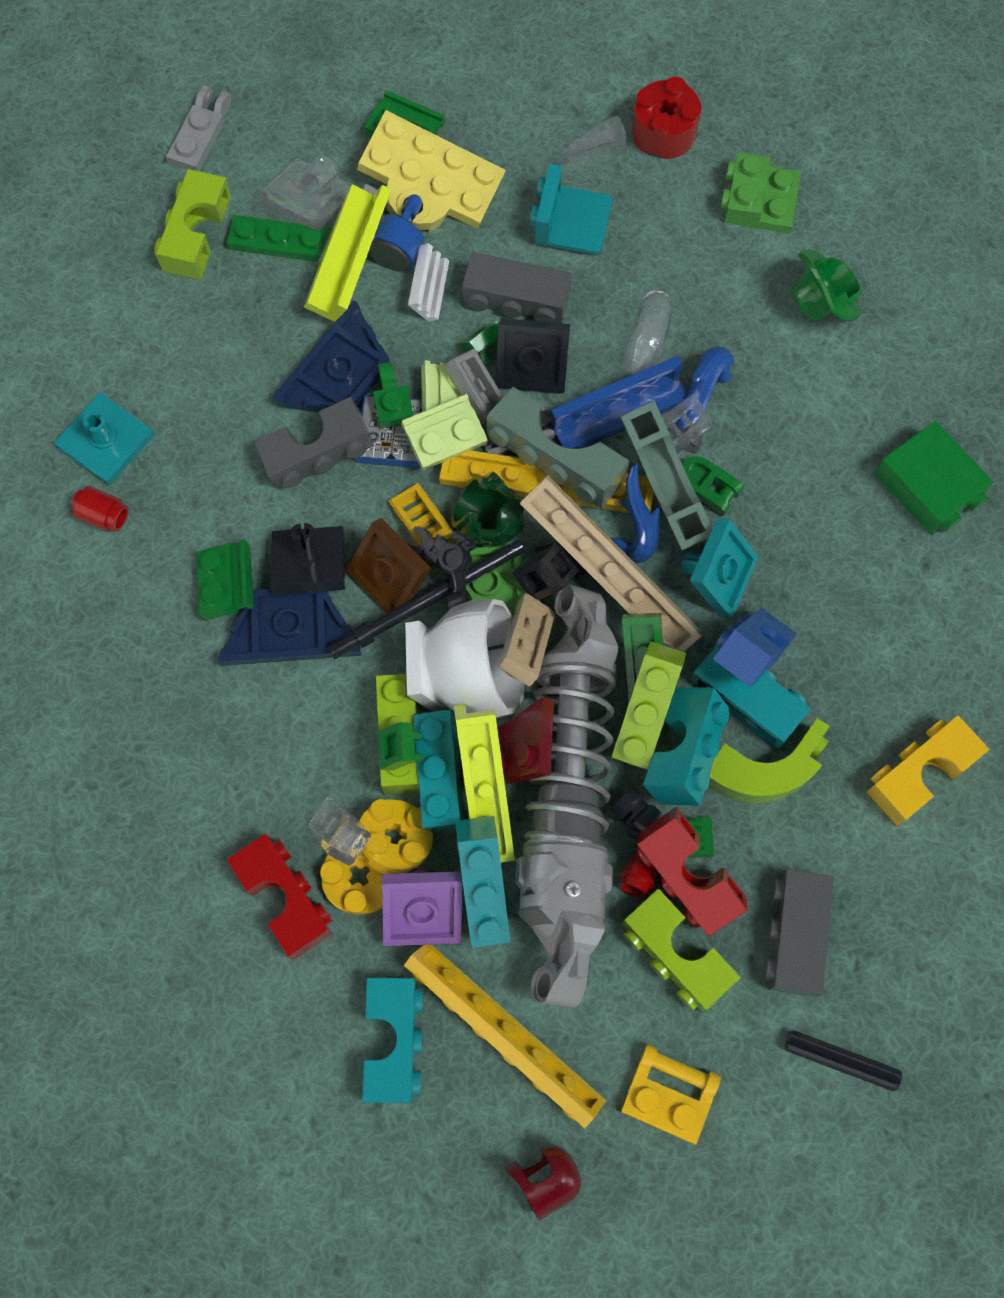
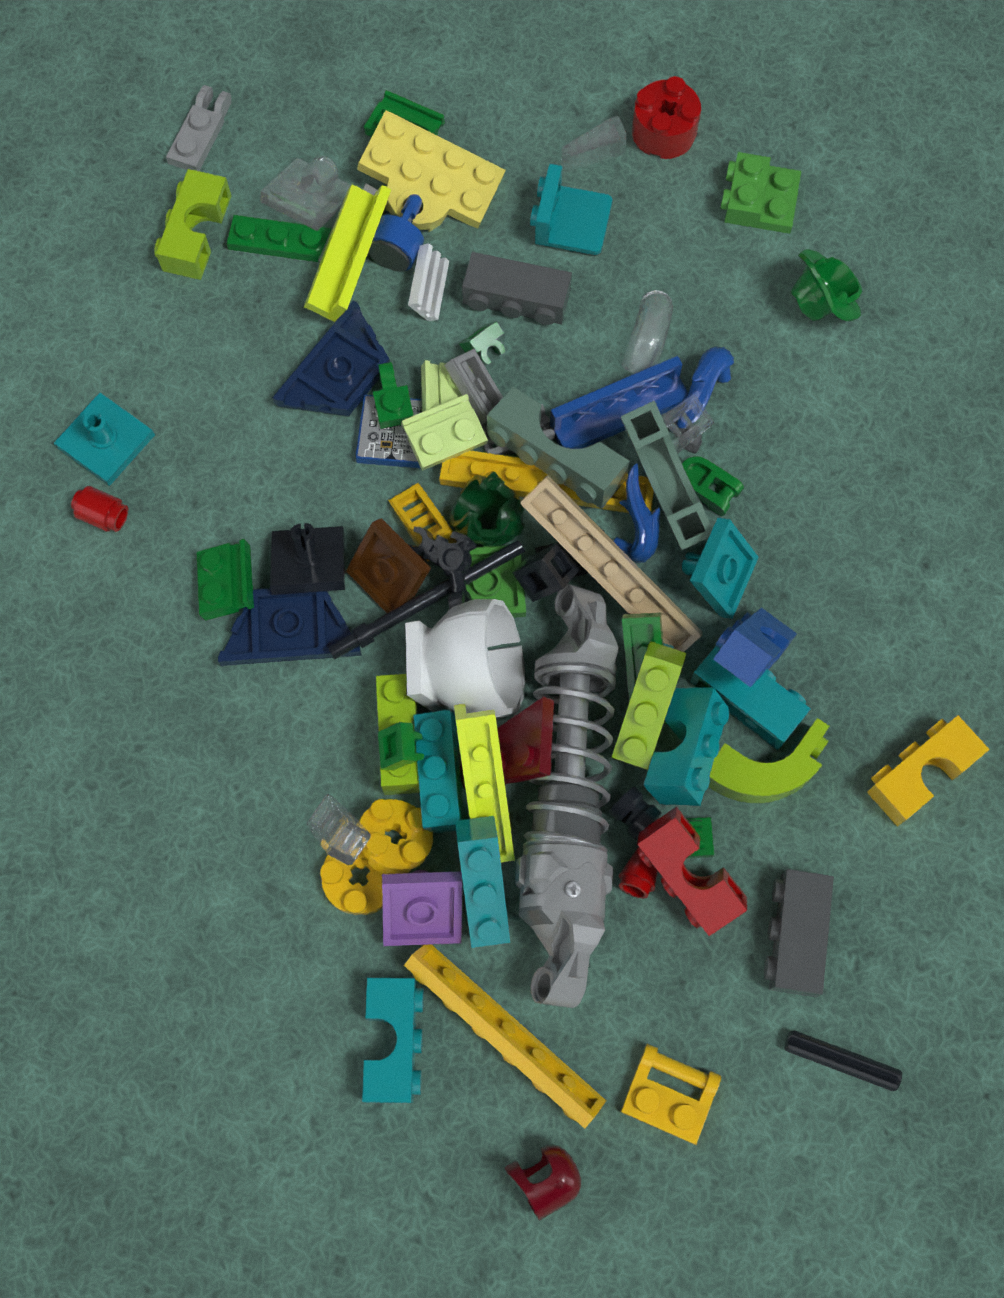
(264, 866): red arch -> none
(342, 438): dark grey arch -> none
(527, 640): tan plate -> none
(532, 355): black tile -> none
(699, 980): lime arch -> none
(934, 478): green brick -> none

